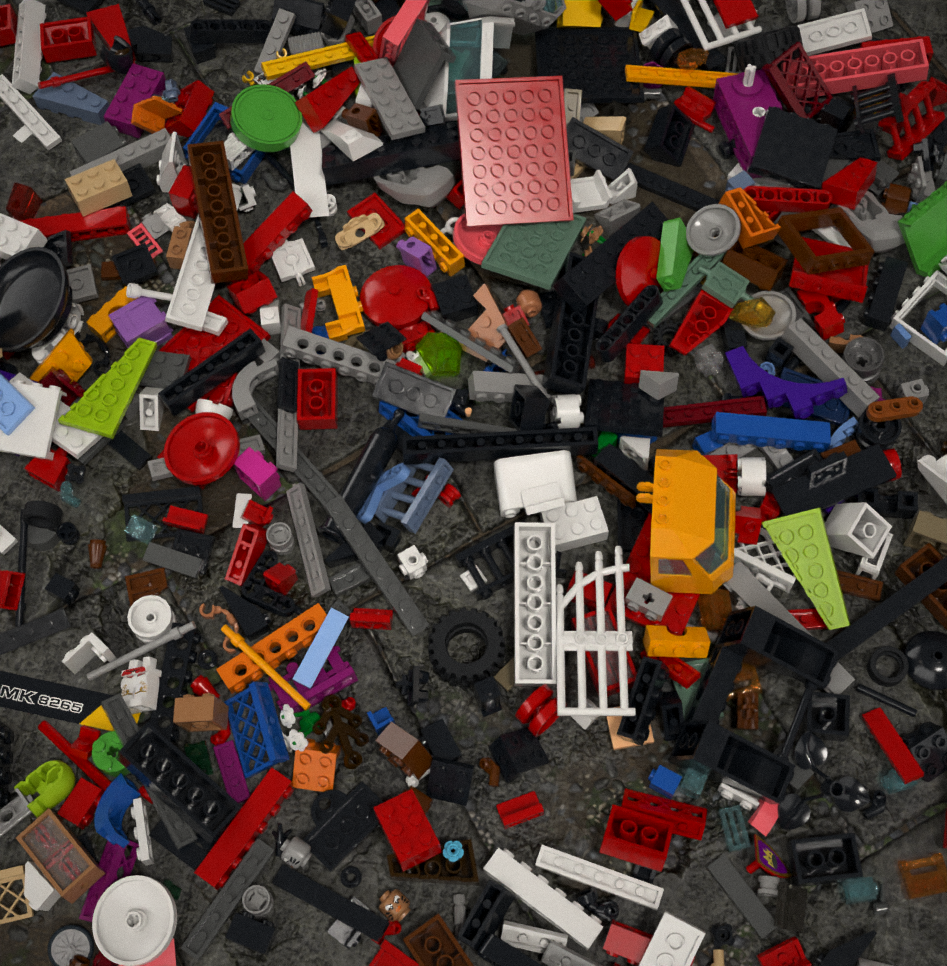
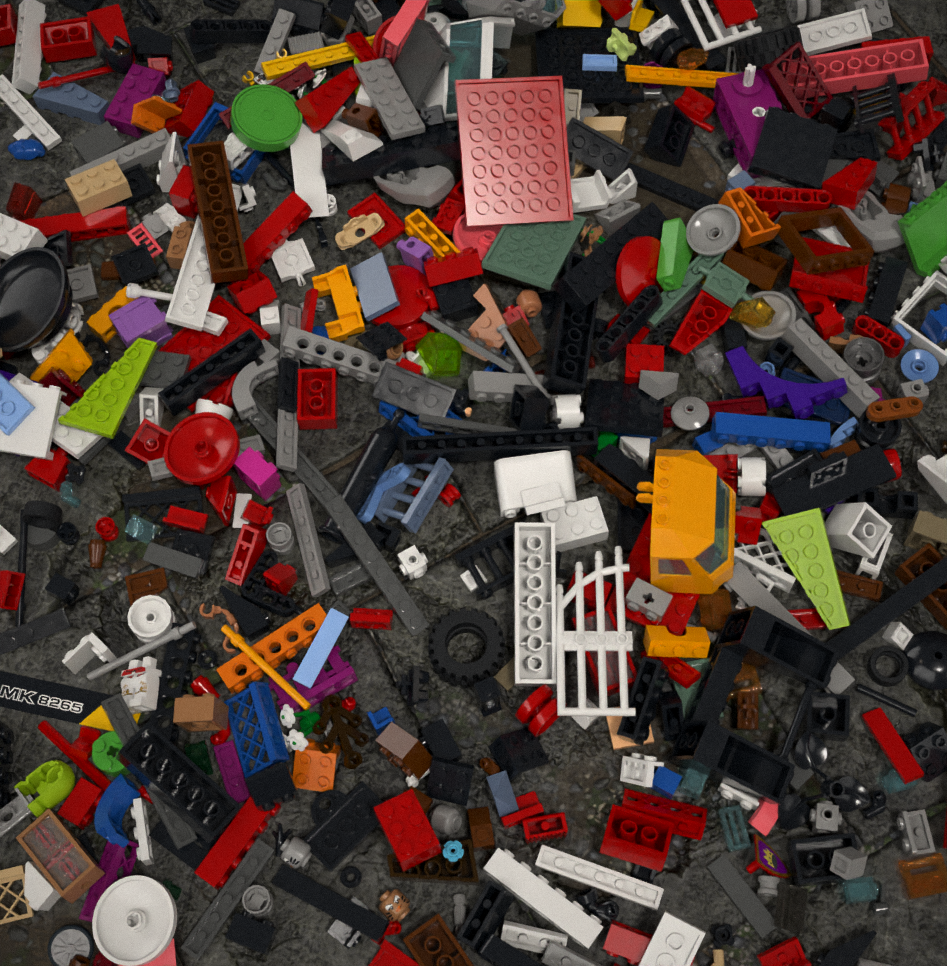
(26, 149): none -> blue arm
(105, 525): none -> red wheel
(148, 442): none -> red slope
(161, 64): none -> red bracket
(222, 497): none -> red slope
(272, 787): none -> black slope
(375, 286): none -> sand blue tile
(445, 819): none -> light grey head
(448, 215): none -> red bracket
(453, 266): none -> red brick
(481, 829): none -> reddish brown slope
(502, 793): none -> sand blue slope
(545, 827): none -> red brick
(599, 62): none -> light blue tile
(619, 44): none -> yellowish green hips
(639, 769): none -> white bracket
(690, 419): none -> light grey dish
(825, 818): none -> light grey brick
(848, 863): none -> light grey panel
(886, 336): none -> red beam
(897, 635): none -> white slope
(915, 832): none -> light grey bracket
(919, 359): none -> medium blue dish

